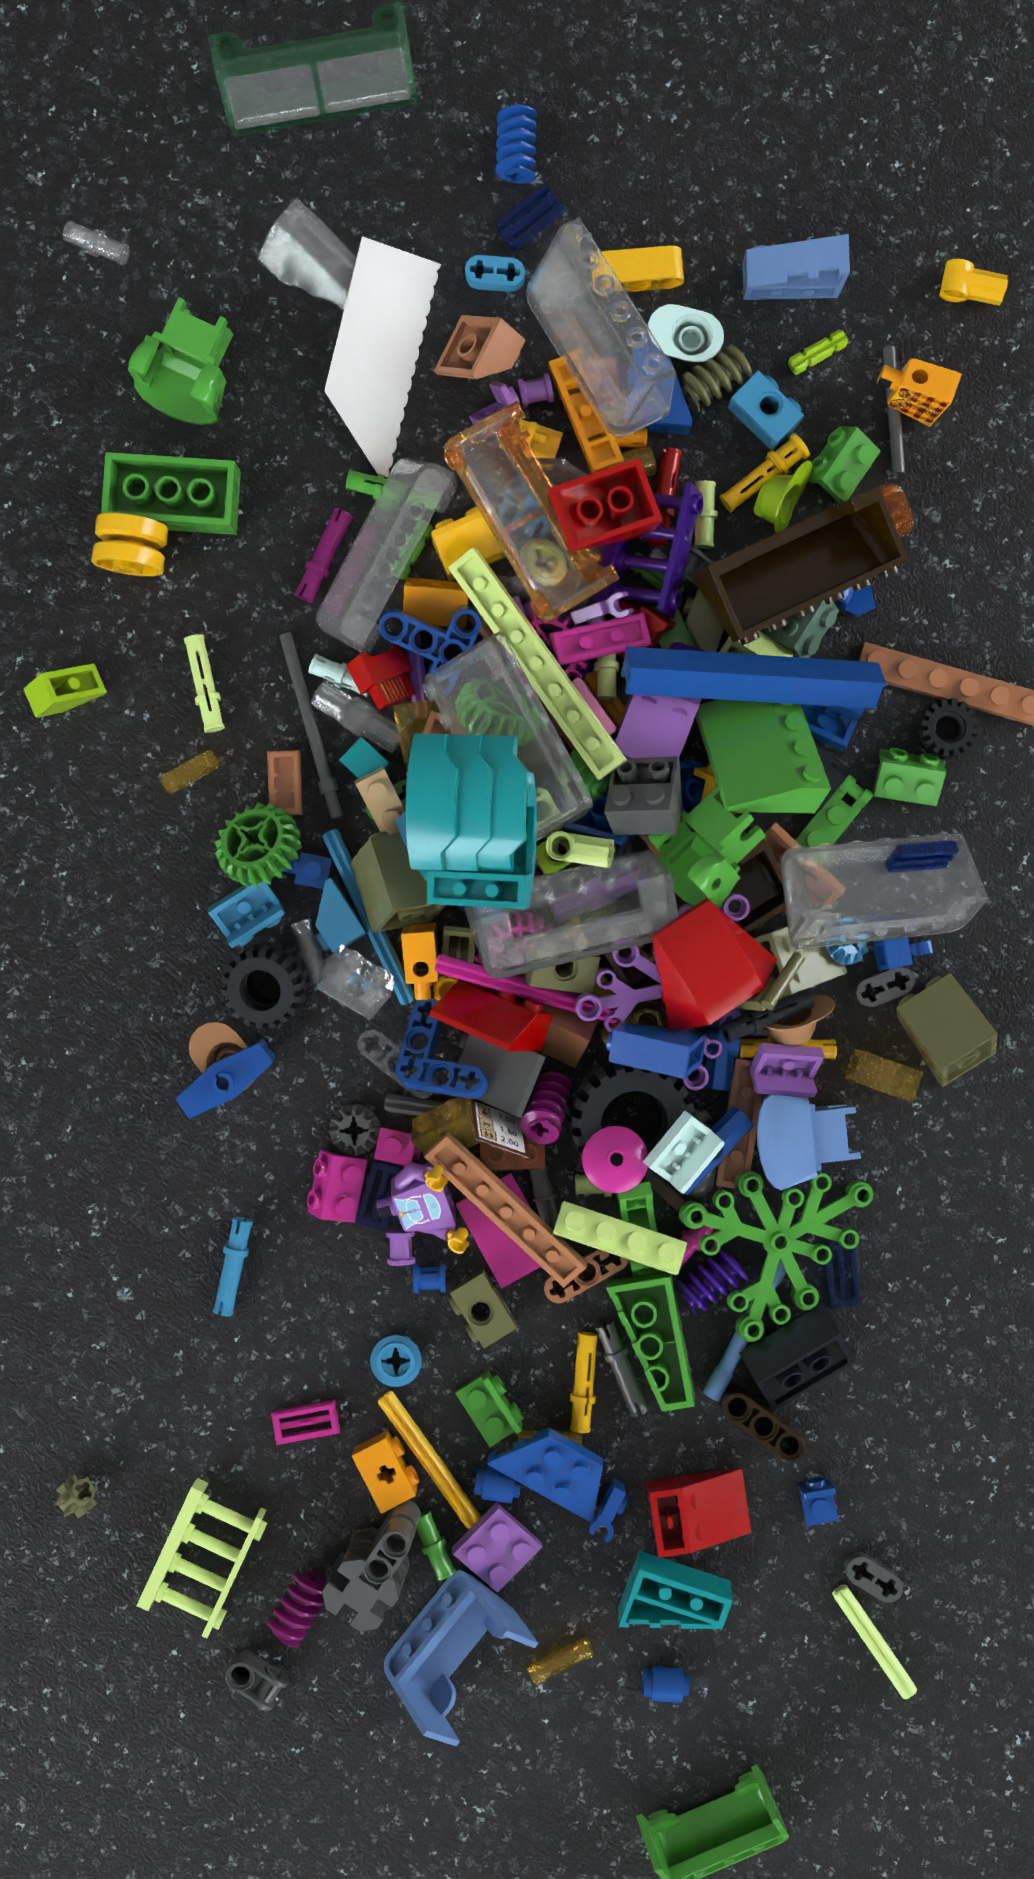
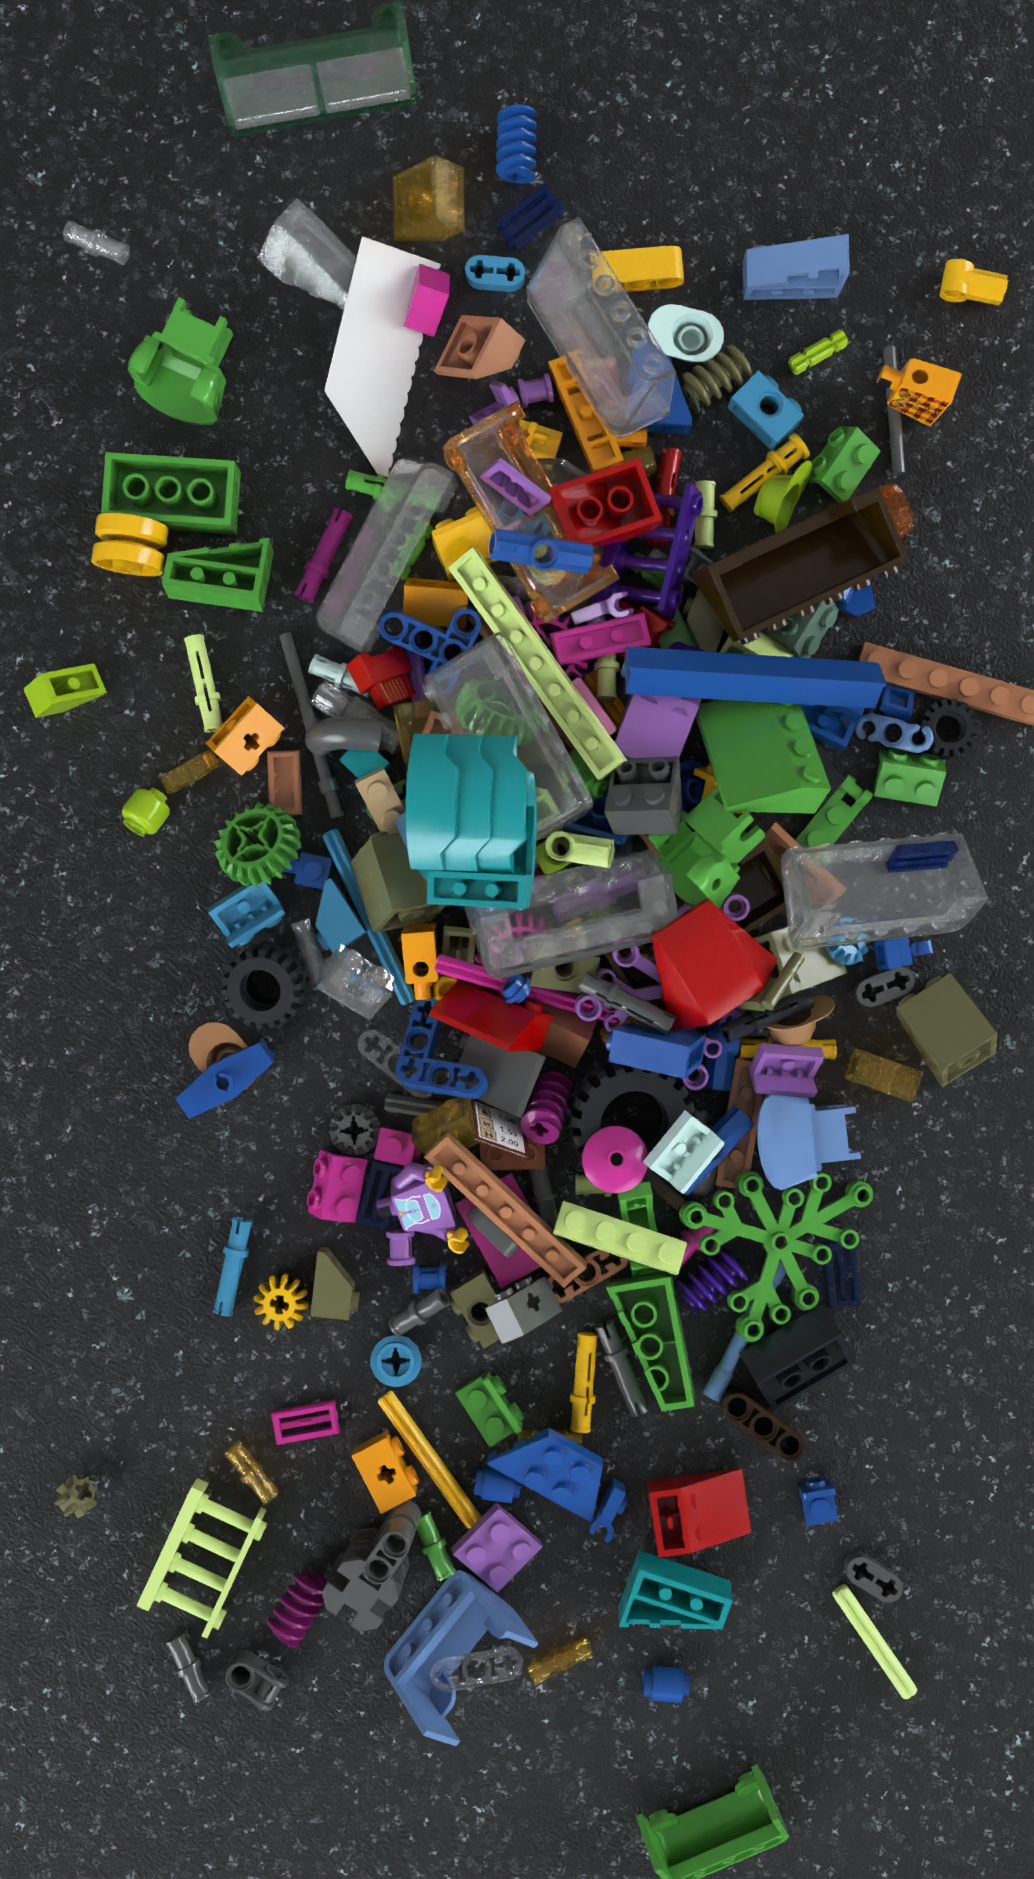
(145, 811): none -> lime head
(188, 1667): none -> dark grey pin
(221, 576): none -> bright green wedge
(229, 741): none -> light orange brick
(238, 1456): none -> clear yellow pin
(271, 1307): none -> yellow gear
(333, 1289): none -> olive slope
(344, 733): none -> dark grey cylinder
(419, 1312): none -> dark grey pin
(427, 300): none -> dark pink slope
(429, 201): none -> clear yellow slope
(492, 1232): none -> dark grey beam
(501, 1672): none -> clear beam
(515, 486): none -> medium lavender slope
(516, 989): none -> blue plate
(523, 1309): none -> dark grey brick
(560, 553): none -> blue piece
(632, 1005): none -> dark grey pin
(897, 702): none -> blue slope
(904, 743): none -> medium blue piece

